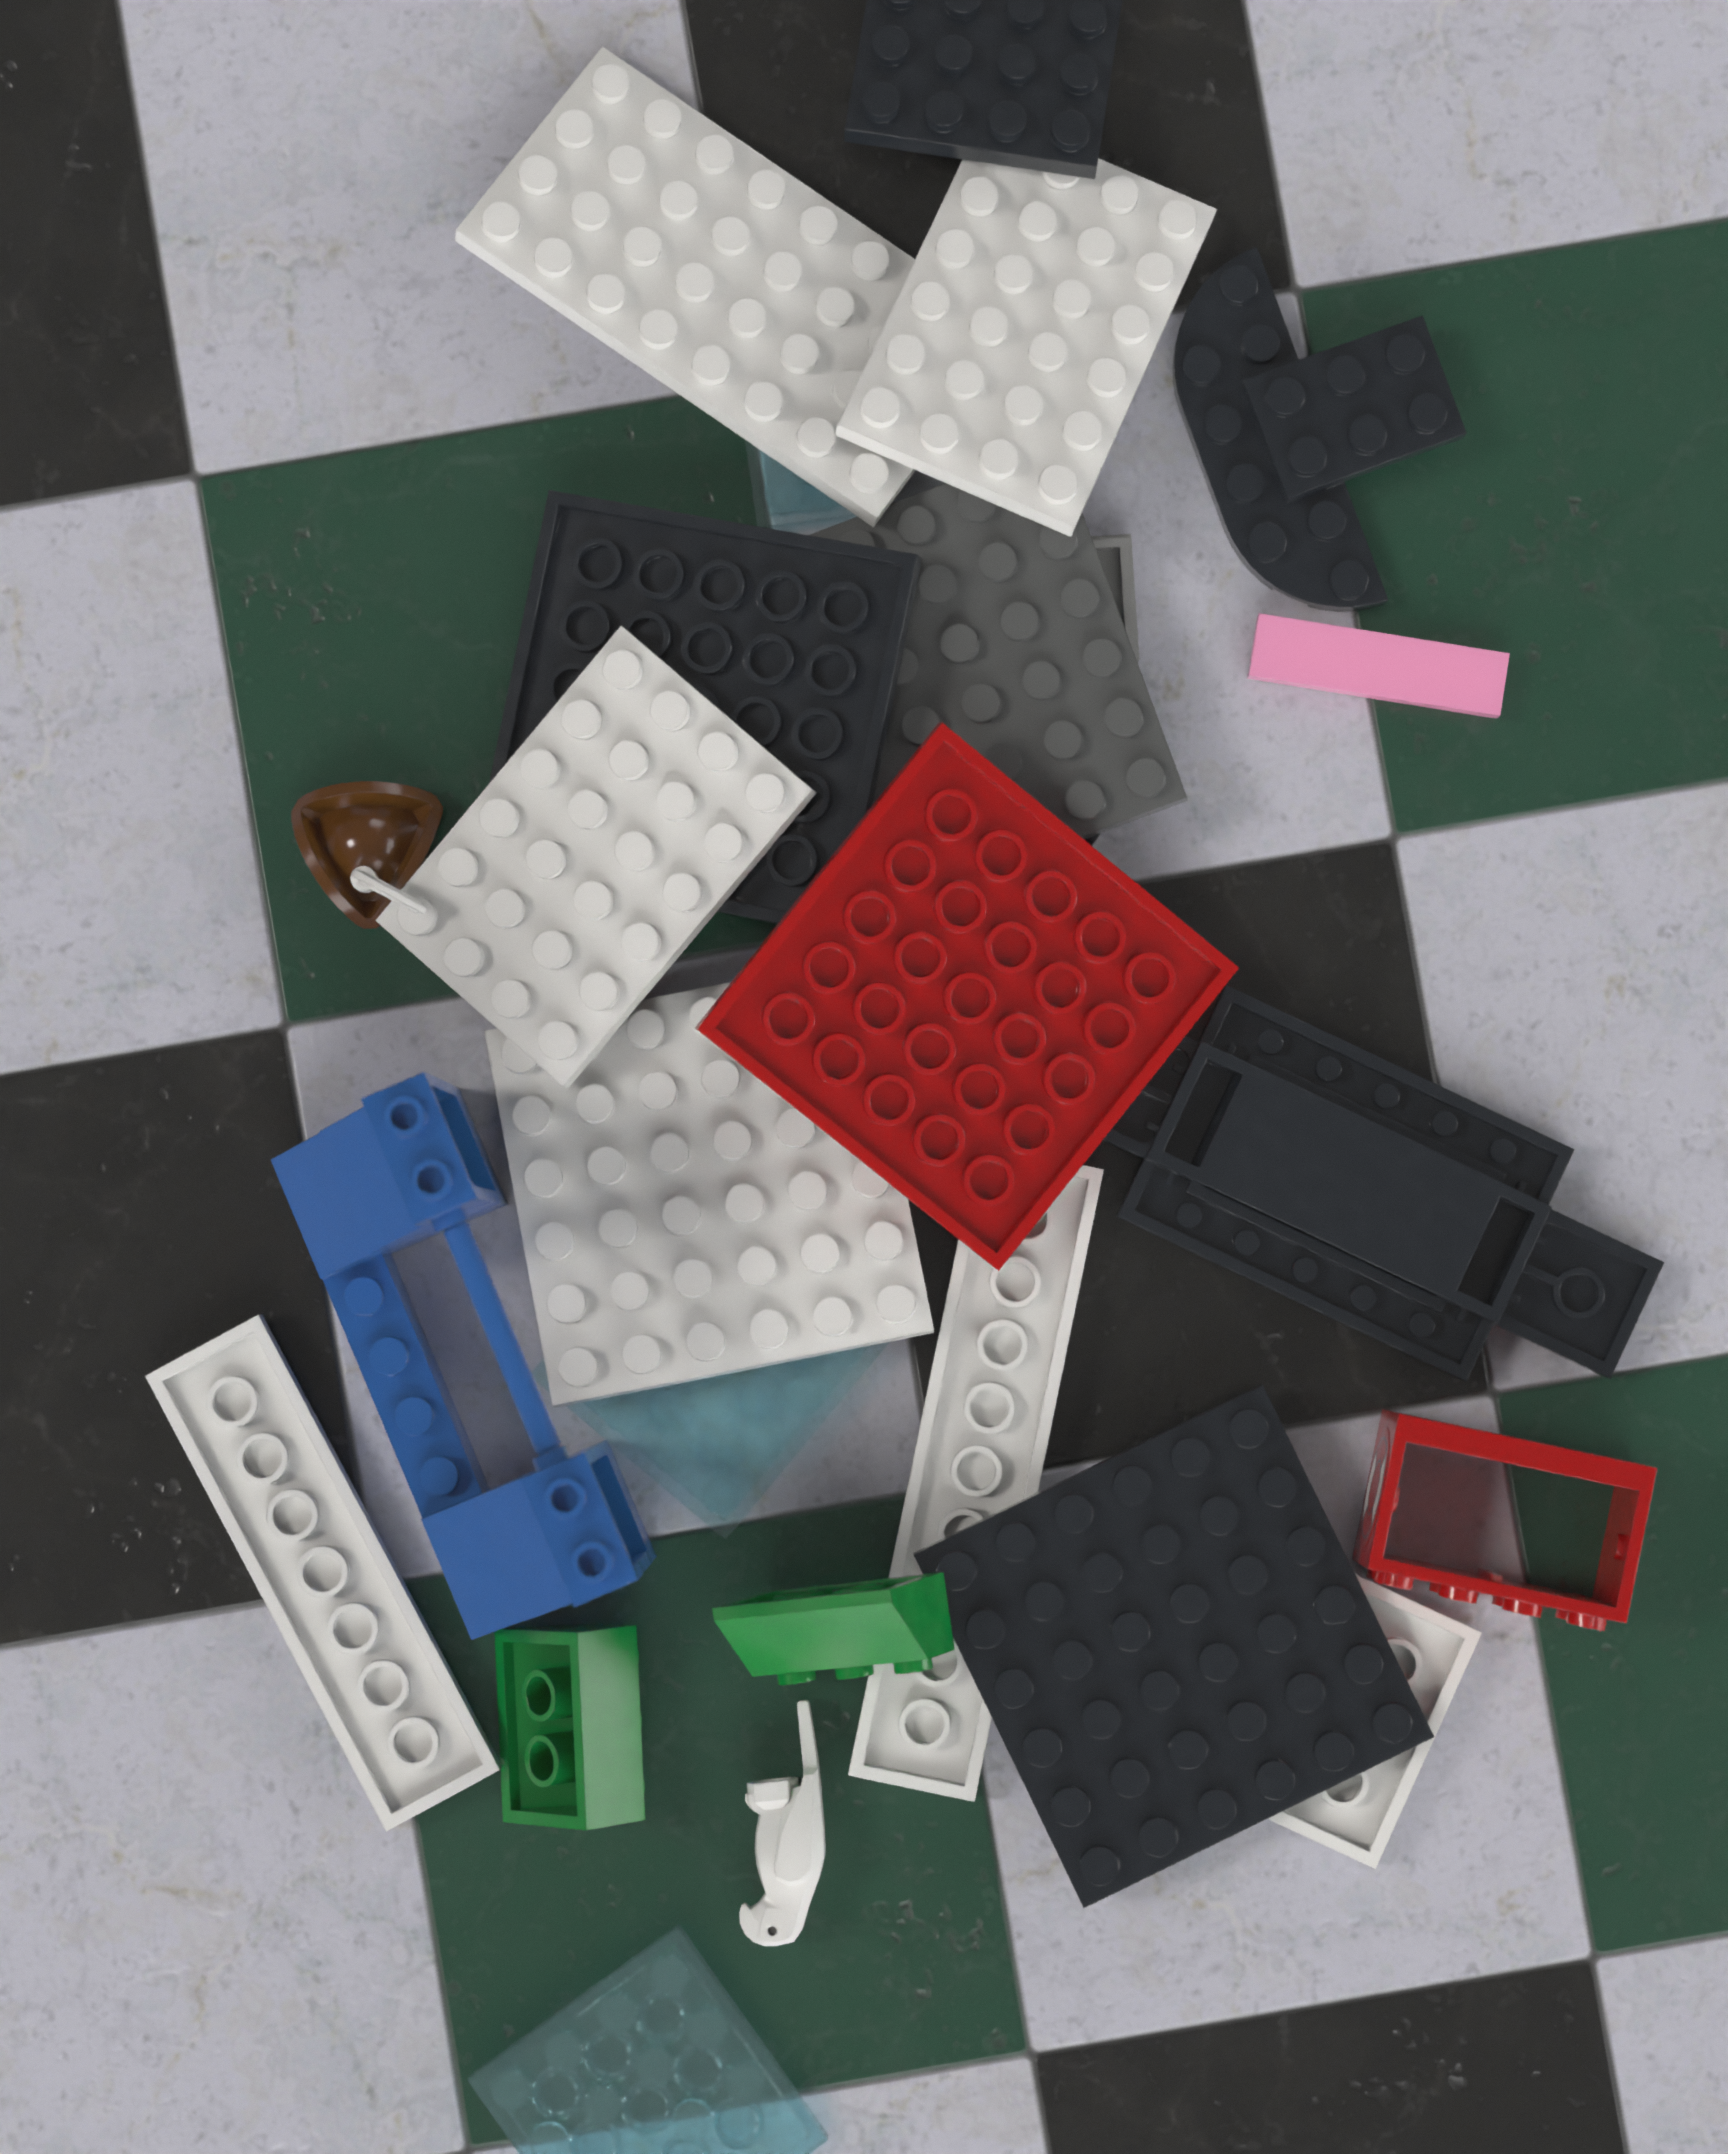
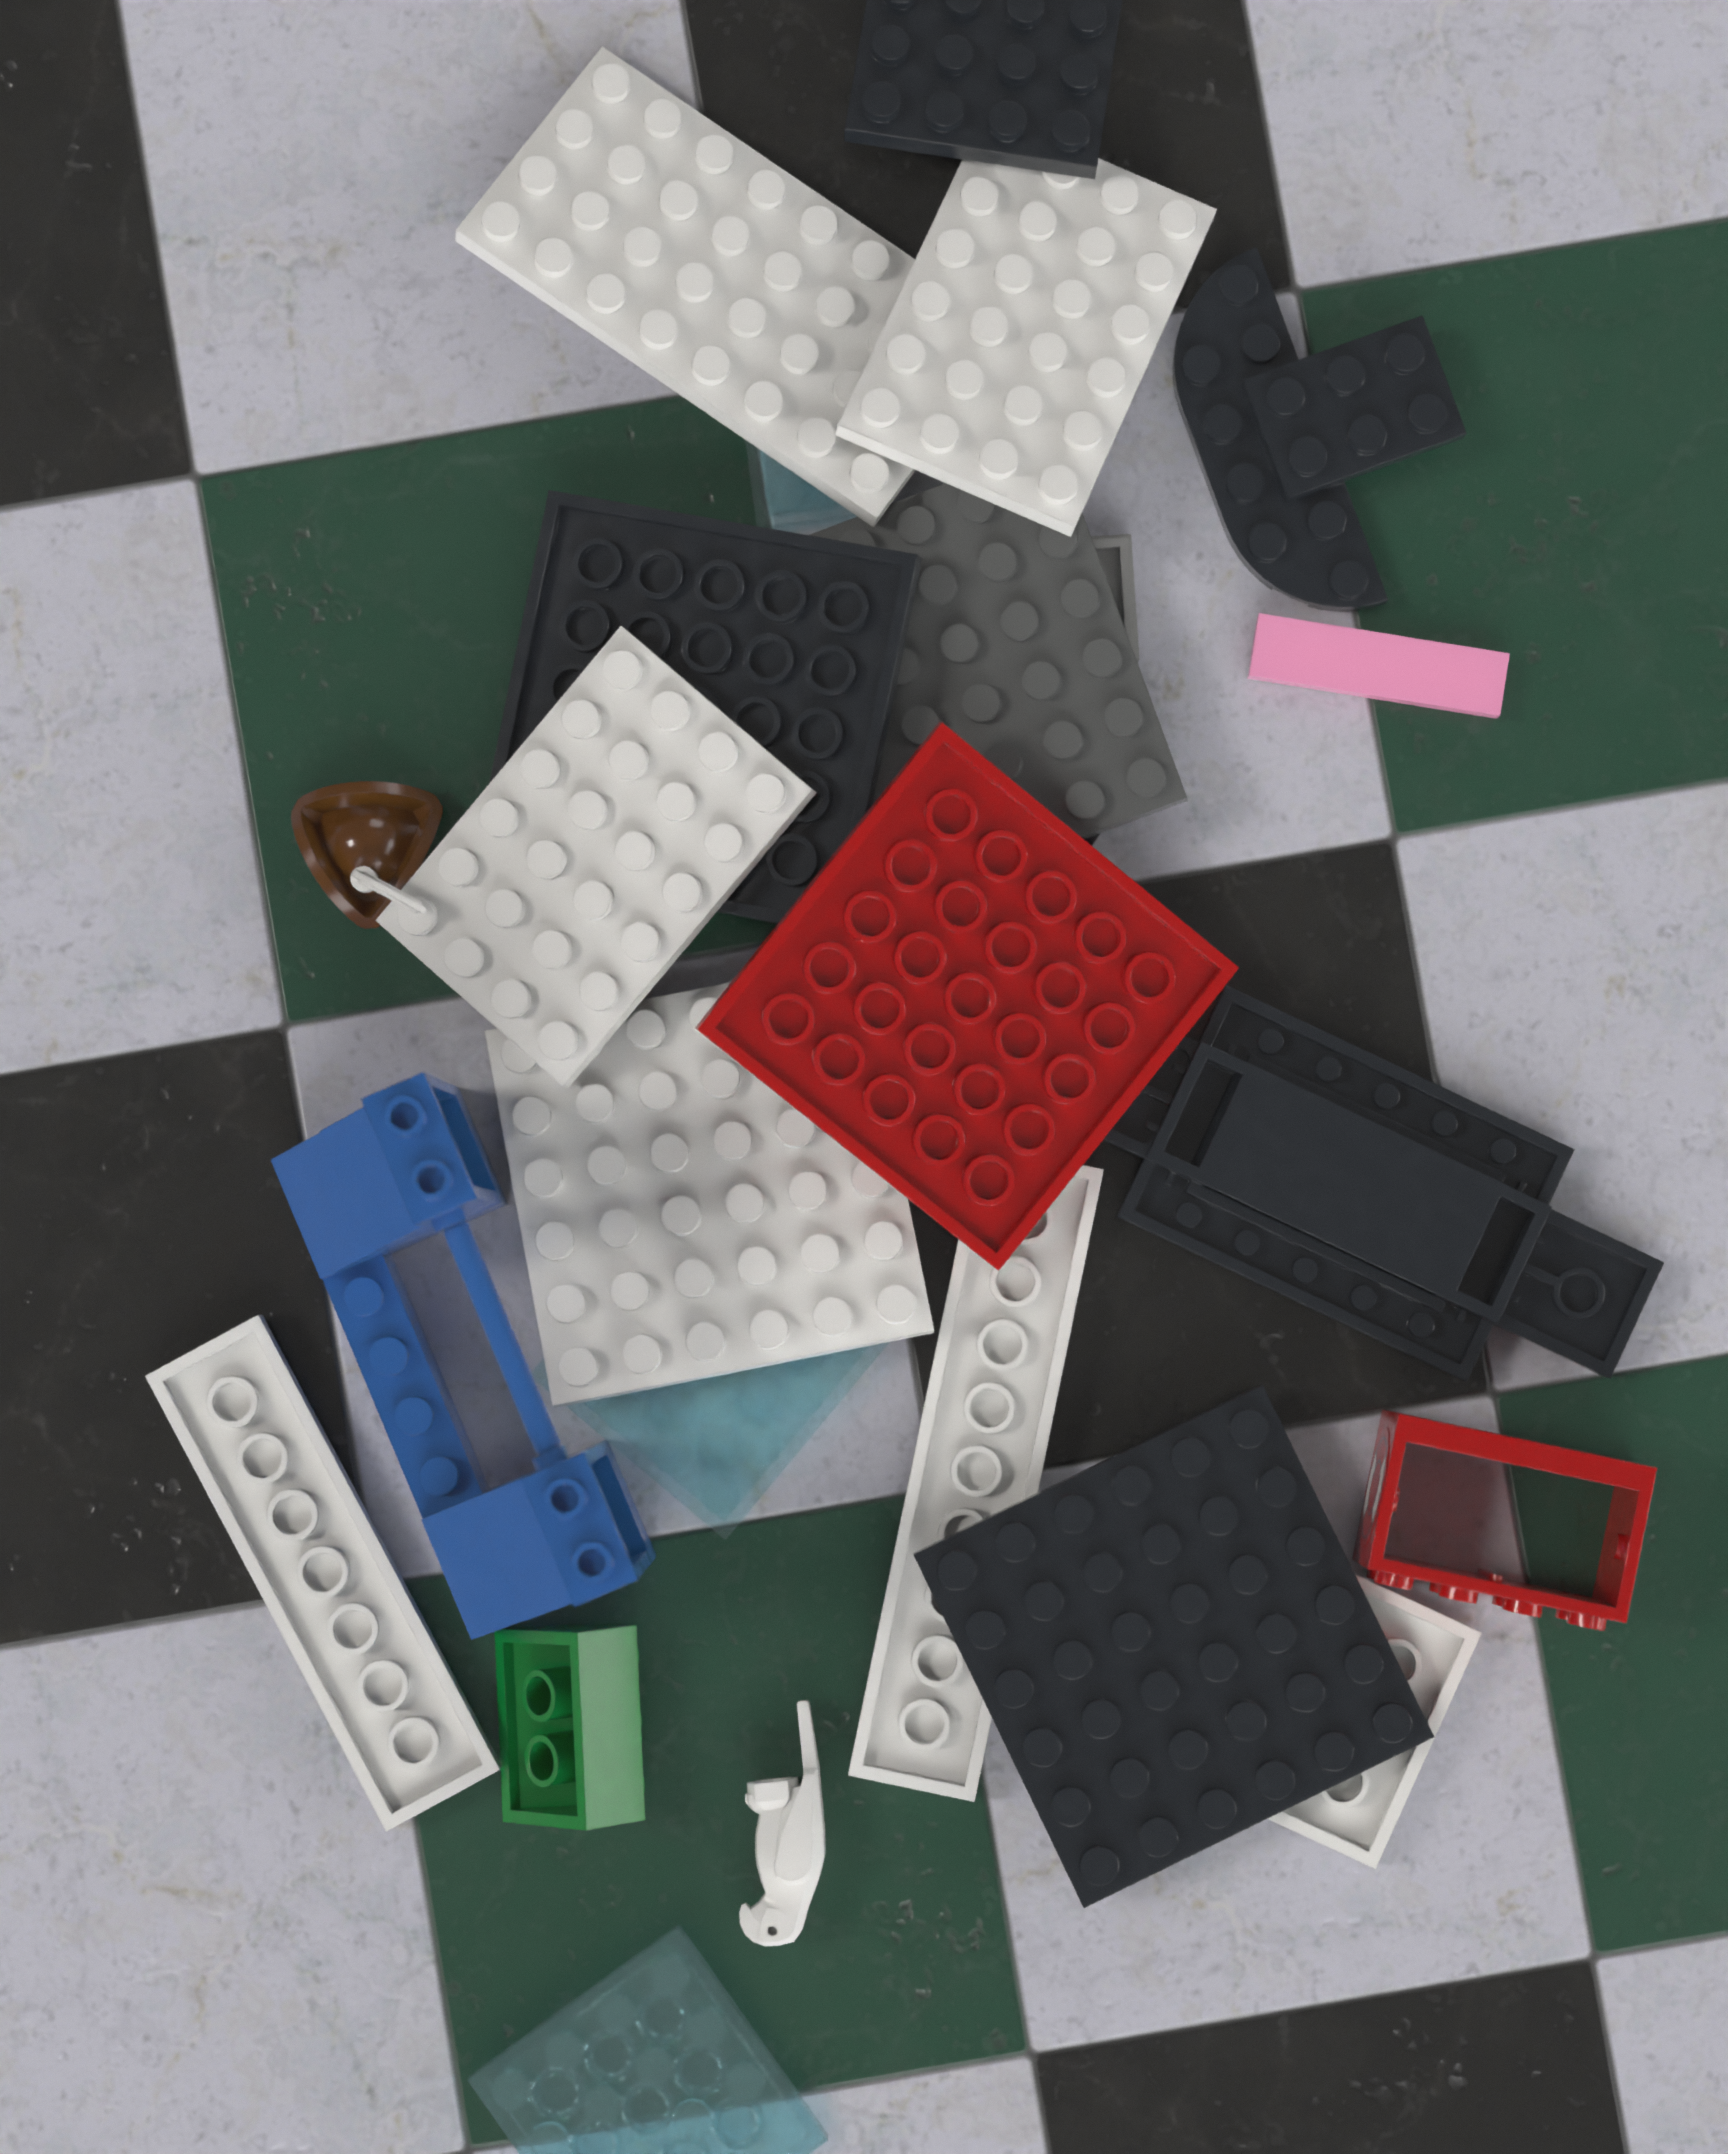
(840, 1628): green slope -> none

